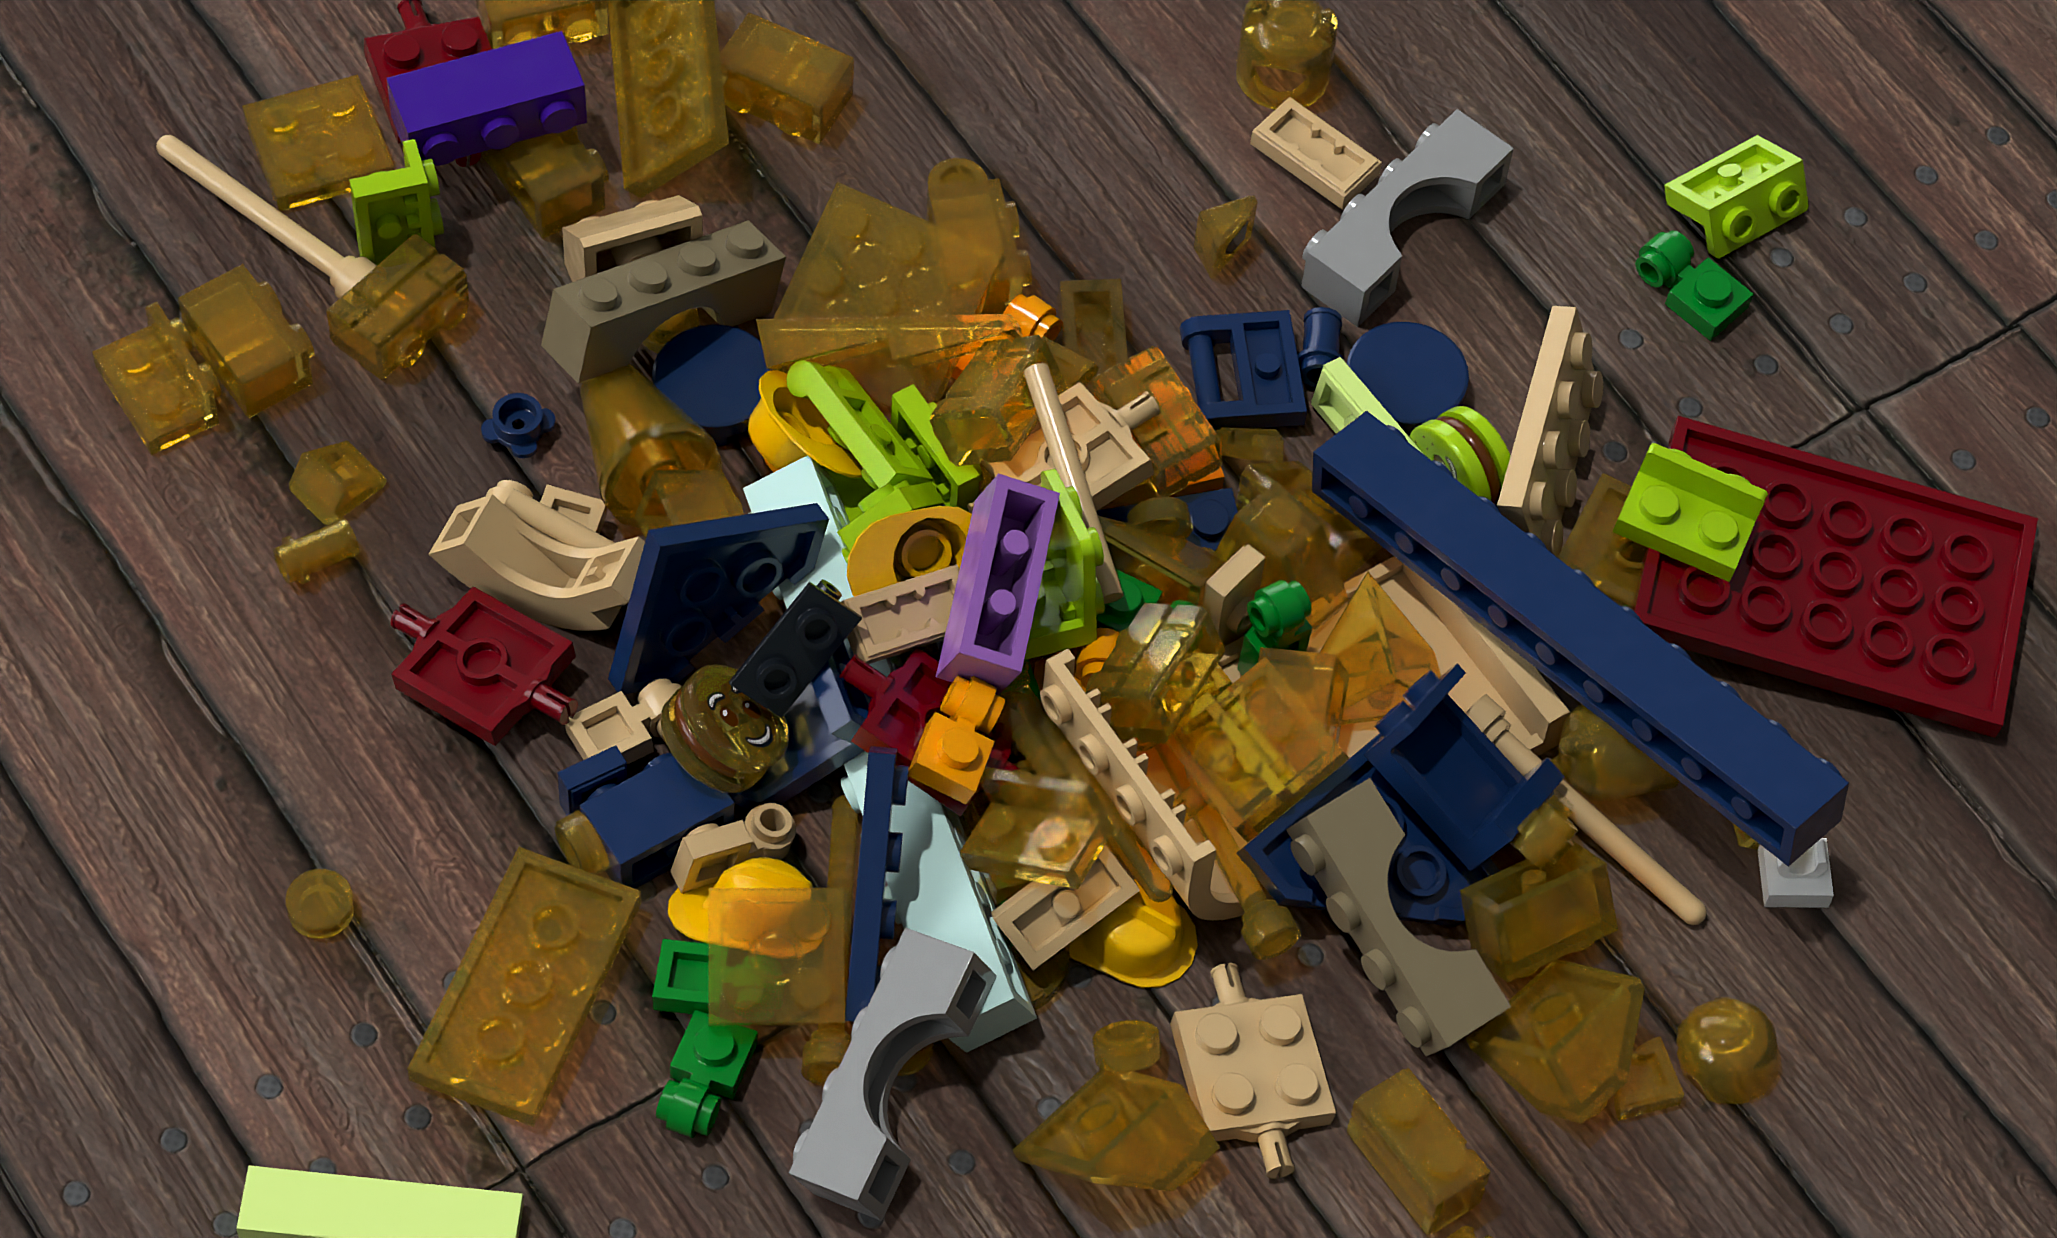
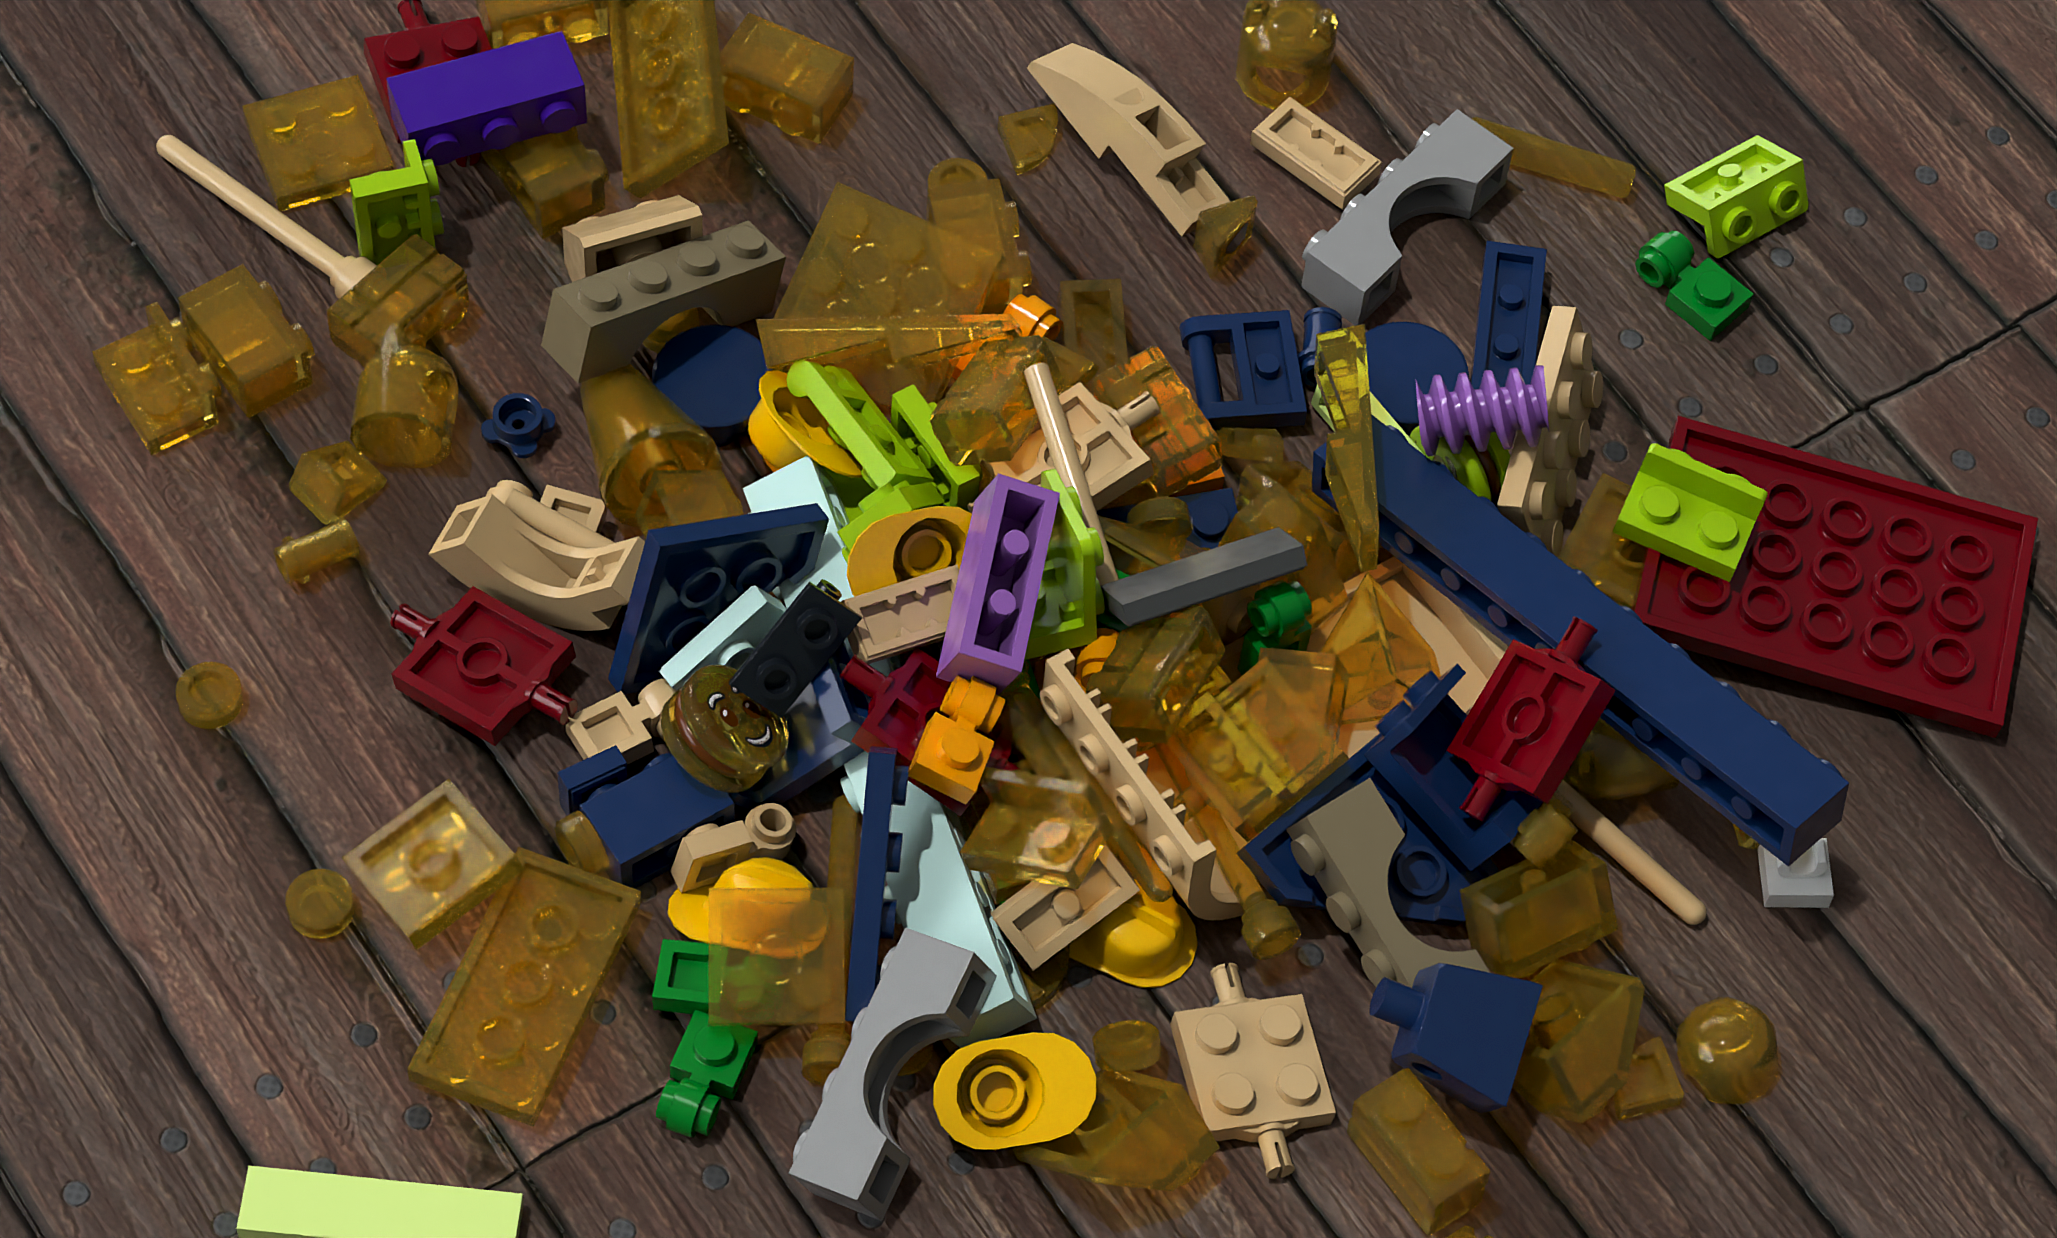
(209, 695): none -> clear yellow tile
(405, 404): none -> clear yellow piece
(433, 864): none -> clear yellow plate
(728, 637): none -> light aqua plate
(1014, 1090): none -> yellow piece
(1029, 136): none -> clear yellow tile
(1129, 118): none -> tan slope
(1204, 576): none -> dark grey tile
(1350, 461): none -> clear yellow slope
(1460, 1030): none -> dark blue torso
(1482, 411): none -> medium lavender piece
(1508, 311): none -> dark blue plate
(1530, 720): none -> dark red plate
(1565, 161): none -> clear yellow axle

